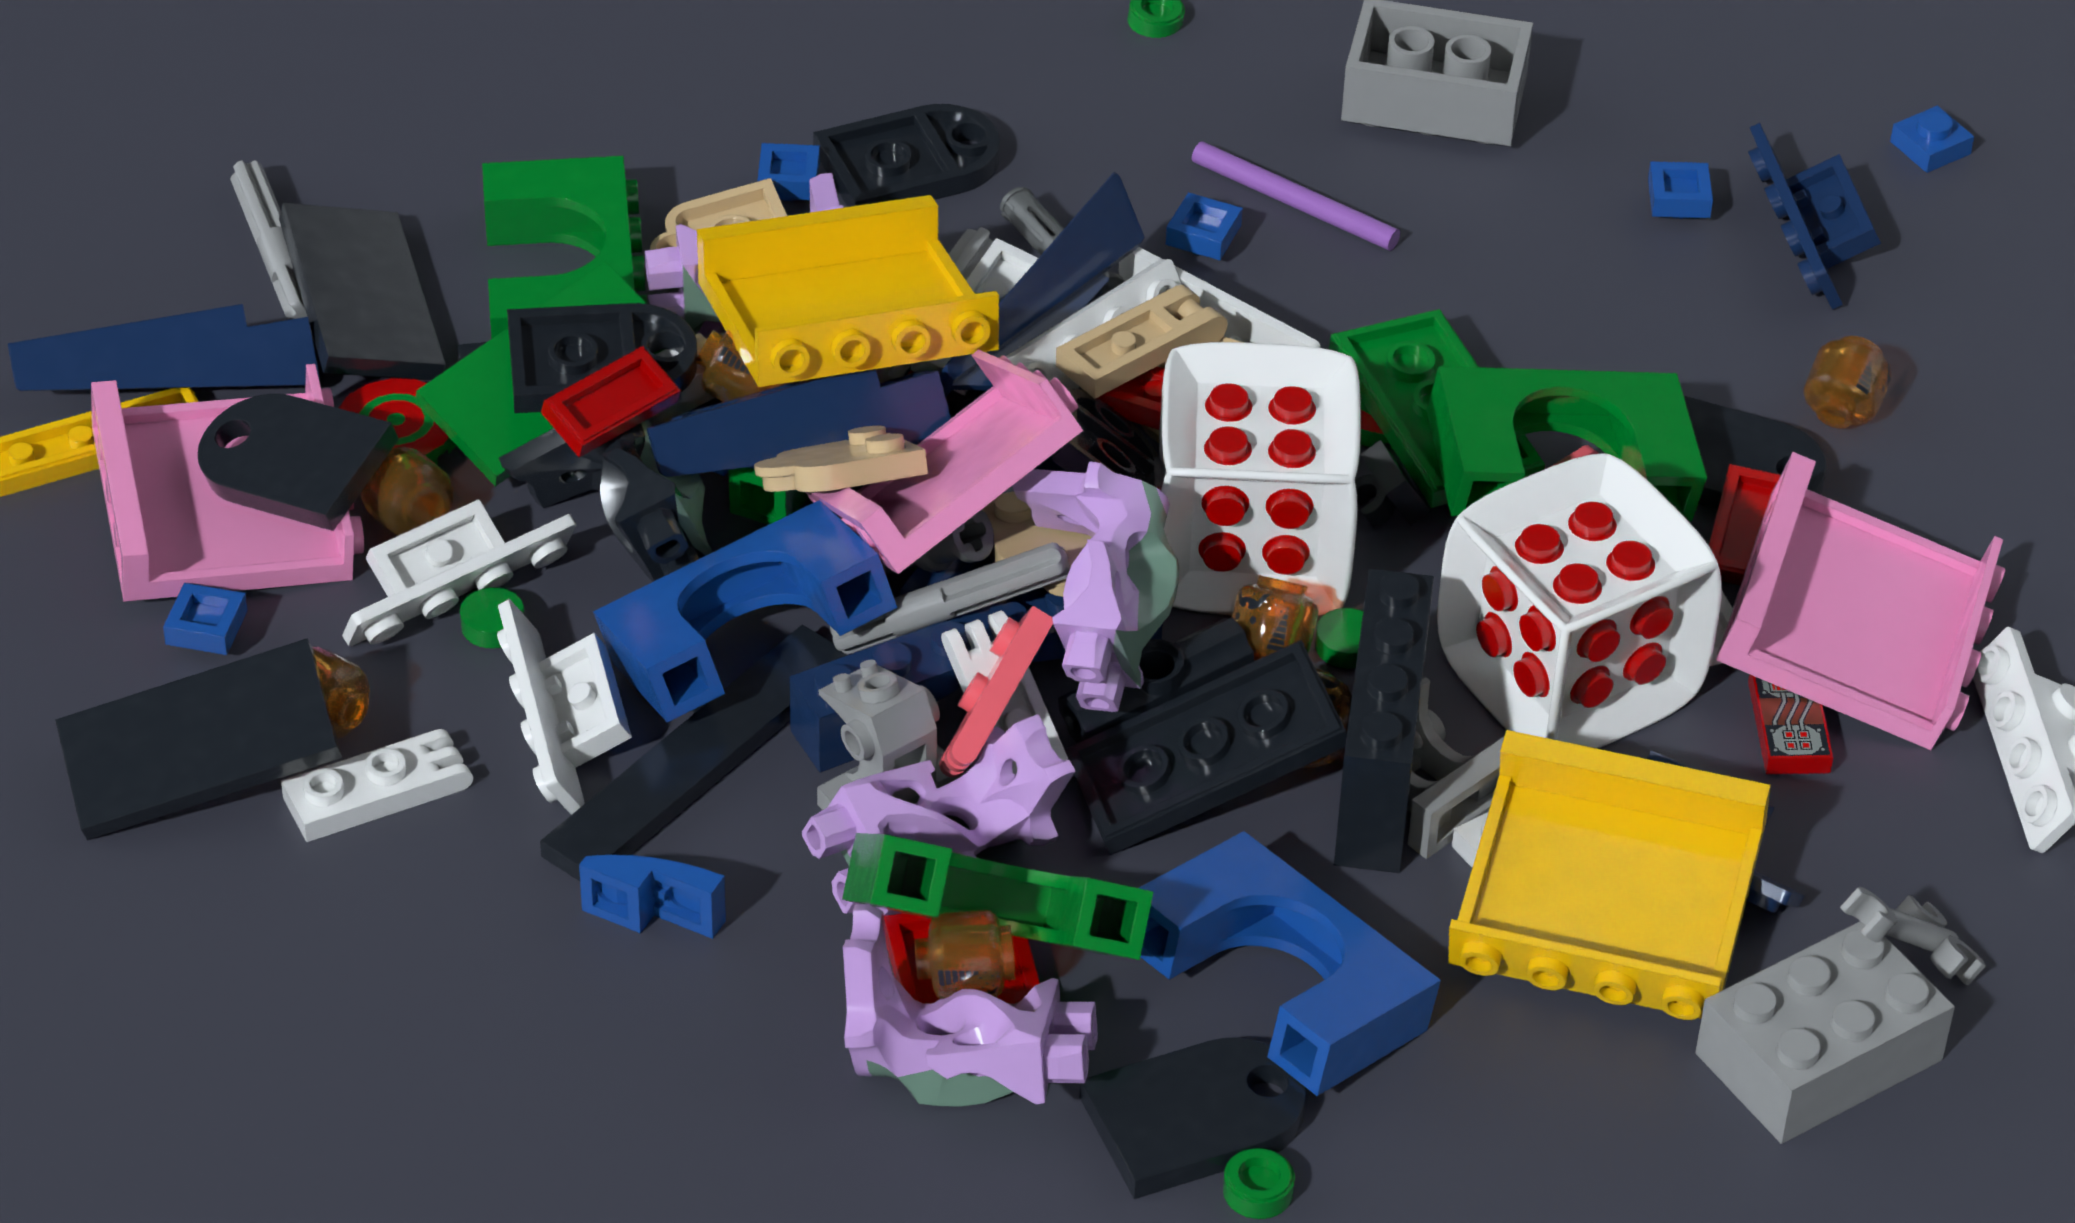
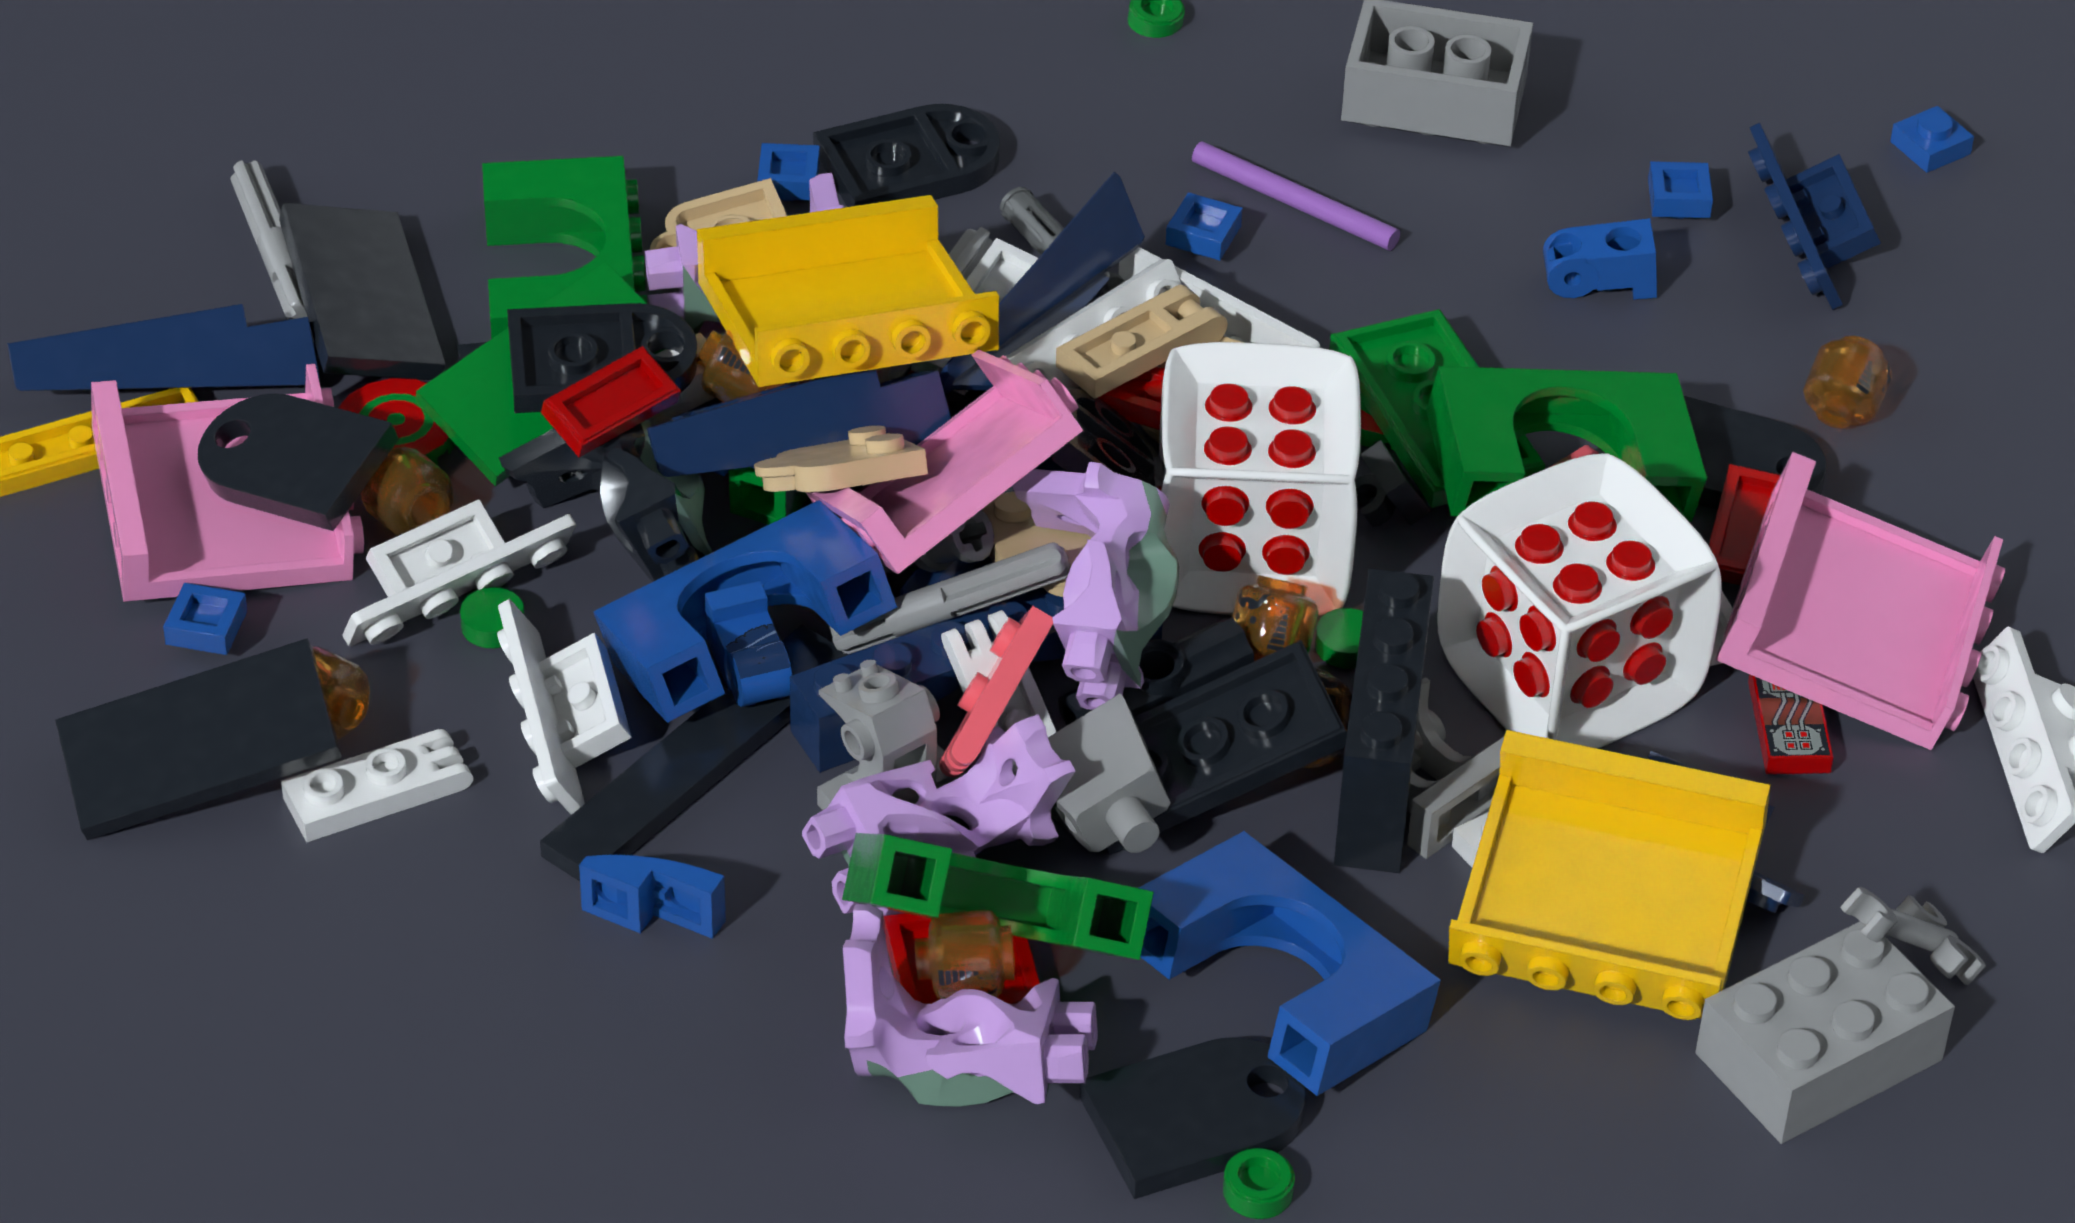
(747, 644): none -> blue leg
(1114, 781): none -> light grey torso
(1602, 259): none -> blue leg

